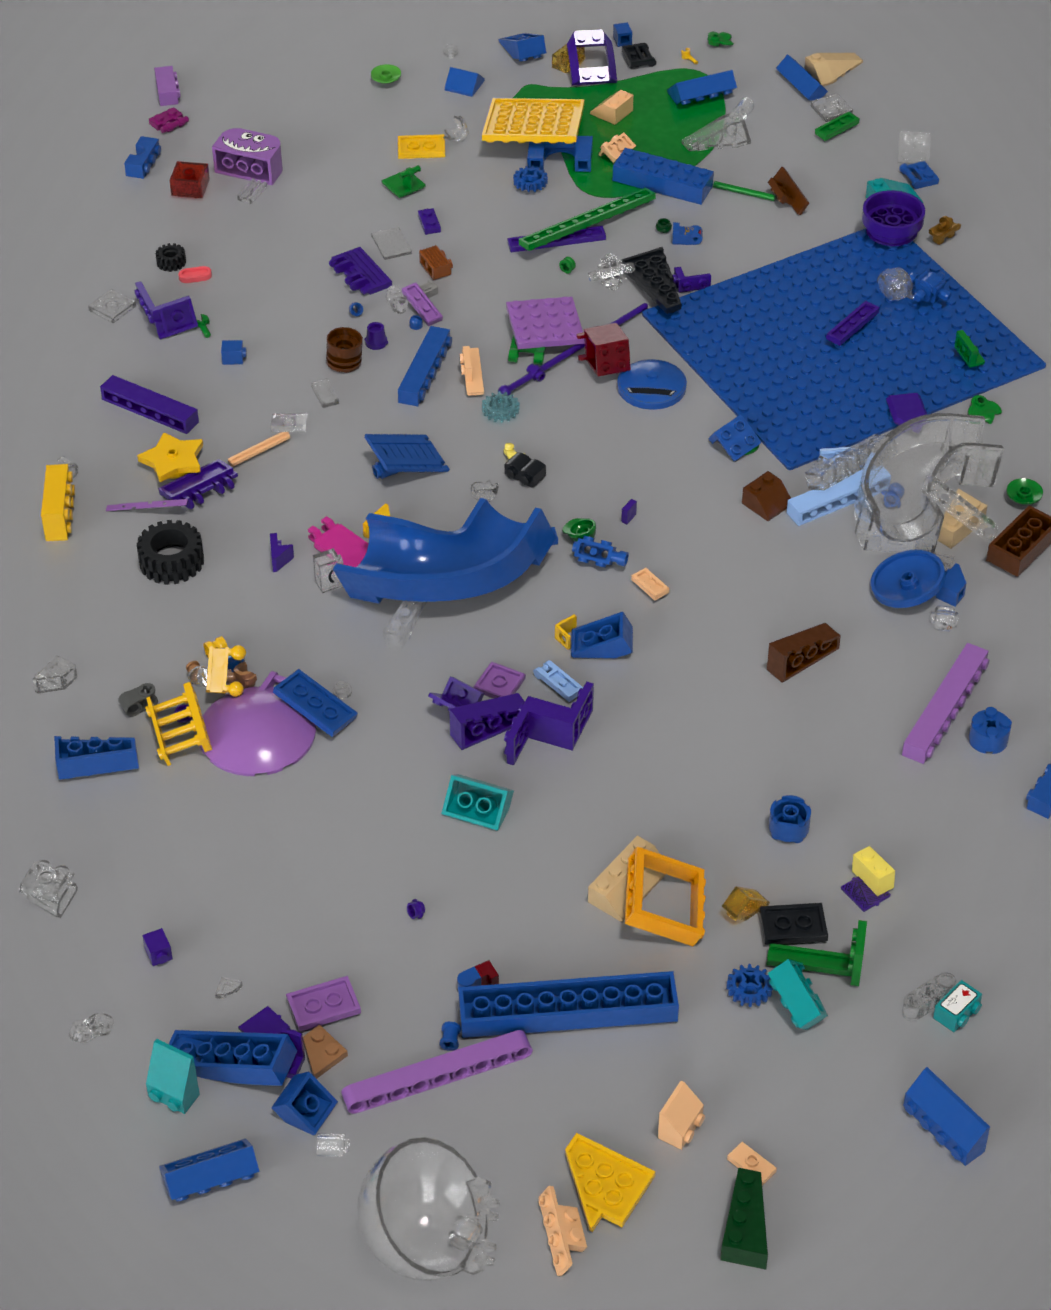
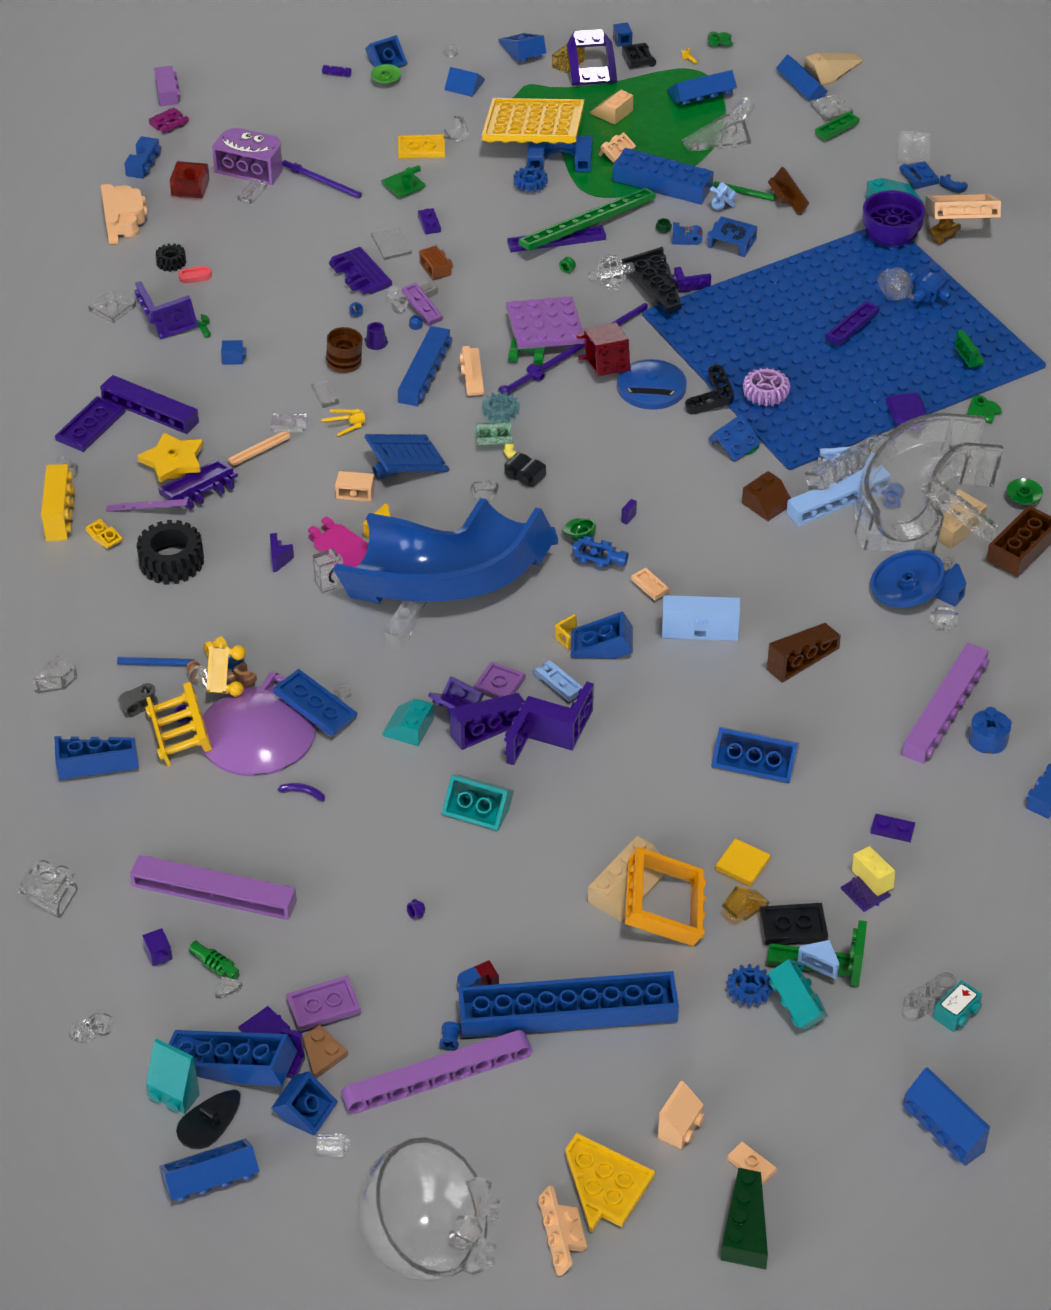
(90, 424): none -> dark purple tile
(103, 534): none -> yellow slope
(123, 211): none -> light nougat brick
(153, 661): none -> blue bar
(208, 1120): none -> black shield
(213, 887): none -> medium lavender brick
(214, 960): none -> green hinge
(297, 168): none -> dark purple bar
(302, 788): none -> dark purple piece
(335, 70): none -> dark purple axle
(355, 486): none -> light nougat brick
(356, 417): none -> yellow plant
(386, 52): none -> blue slope
(410, 722): none -> teal slope
(493, 433): none -> clear green bracket
(700, 618): none -> light blue brick
(717, 395): none -> black beam
(724, 194): none -> light blue hips
(733, 232): none -> blue panel
(743, 862): none -> yellow tile
(755, 754): none -> blue slope
(766, 387): none -> lavender gear
(789, 819): blue brick -> none
(820, 957): none -> light blue slope
(893, 828): none -> dark purple plate
(946, 182): none -> blue piece
(963, 206): none -> light nougat window

